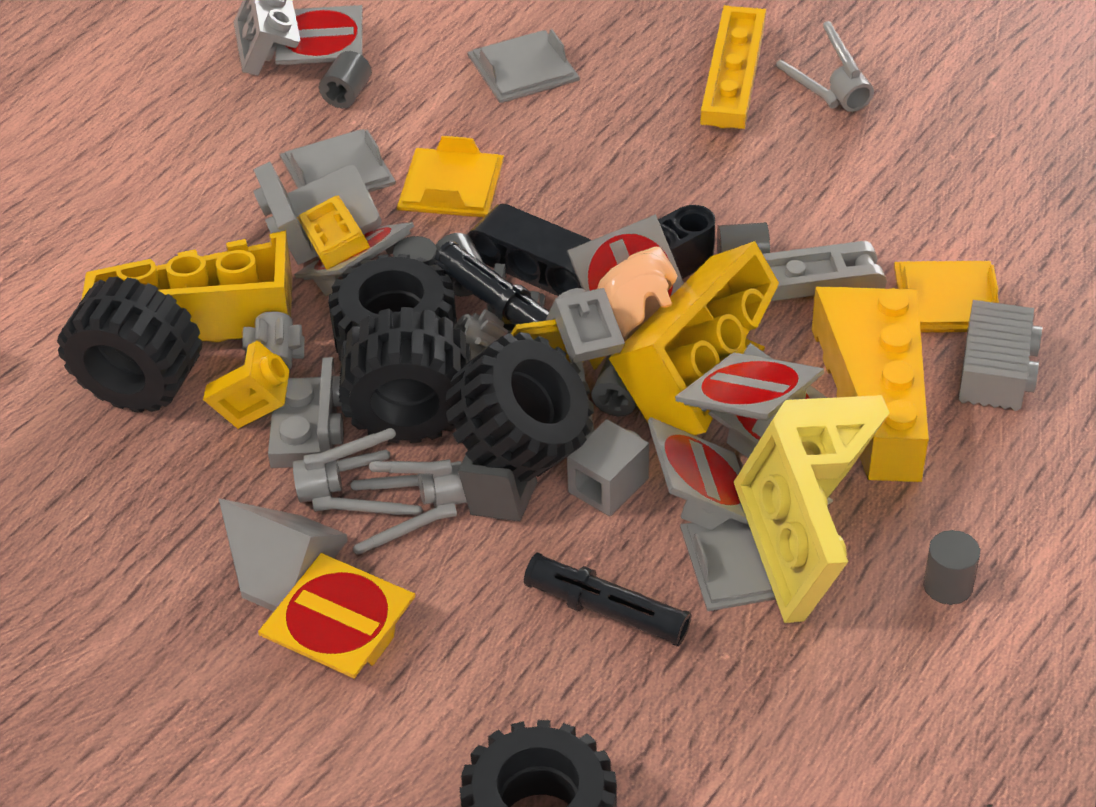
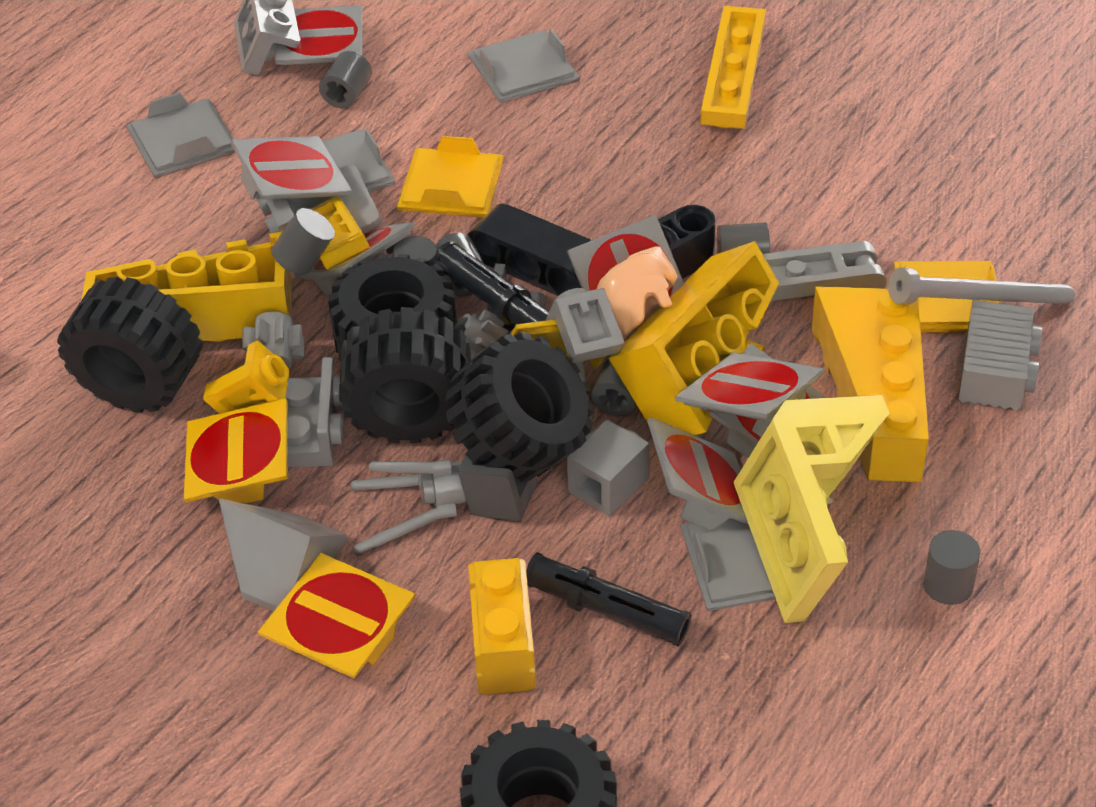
(180, 134): none -> light grey piece
(237, 453): none -> piece
(289, 168): none -> piece
(303, 241): none -> dark grey piece
(320, 476): light grey plant -> none
(501, 626): none -> yellow brick
(847, 82): light grey plant -> none
(907, 285): none -> light grey bar

